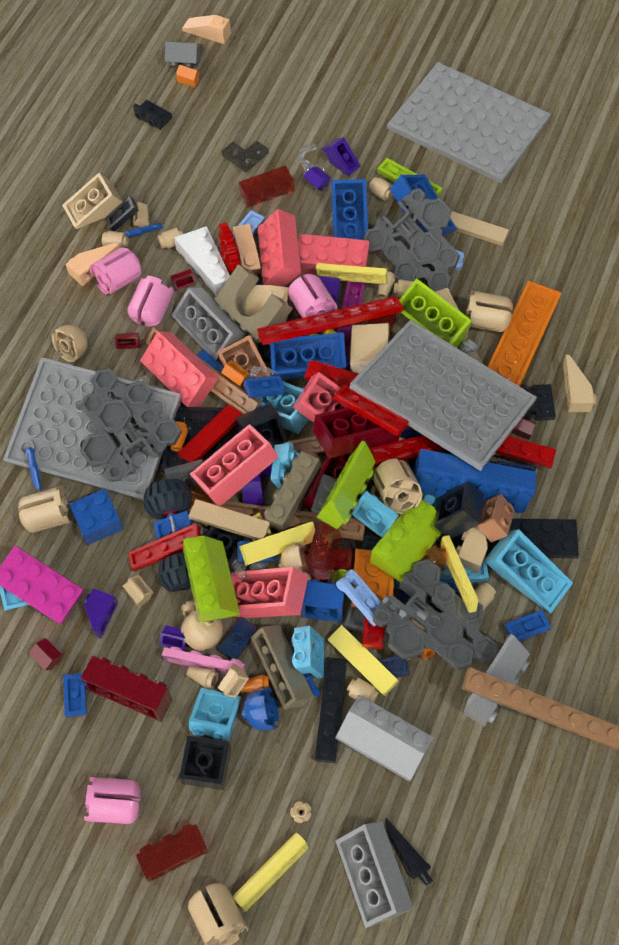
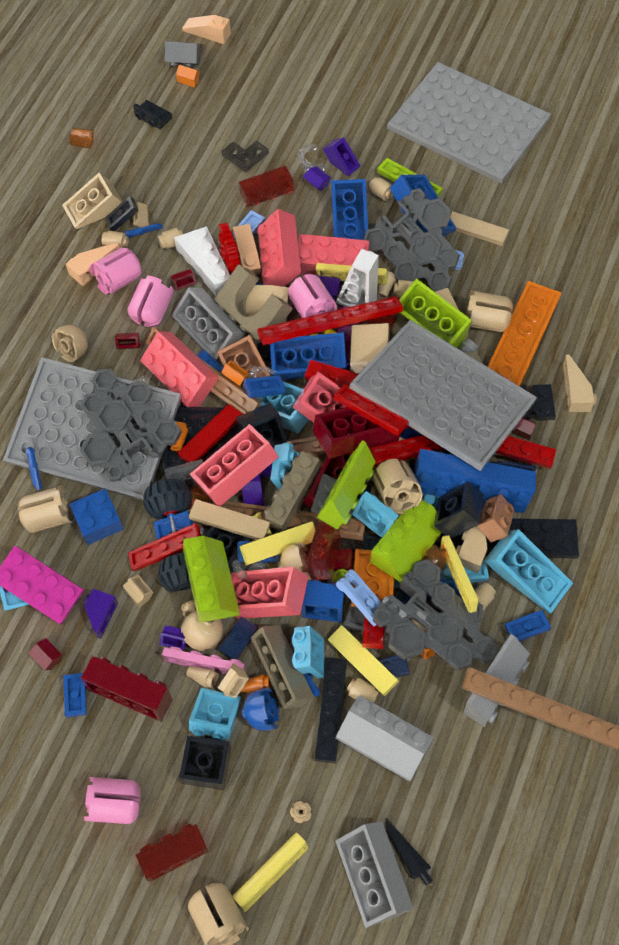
(81, 137): none -> clear orange piece
(361, 281): none -> white wedge

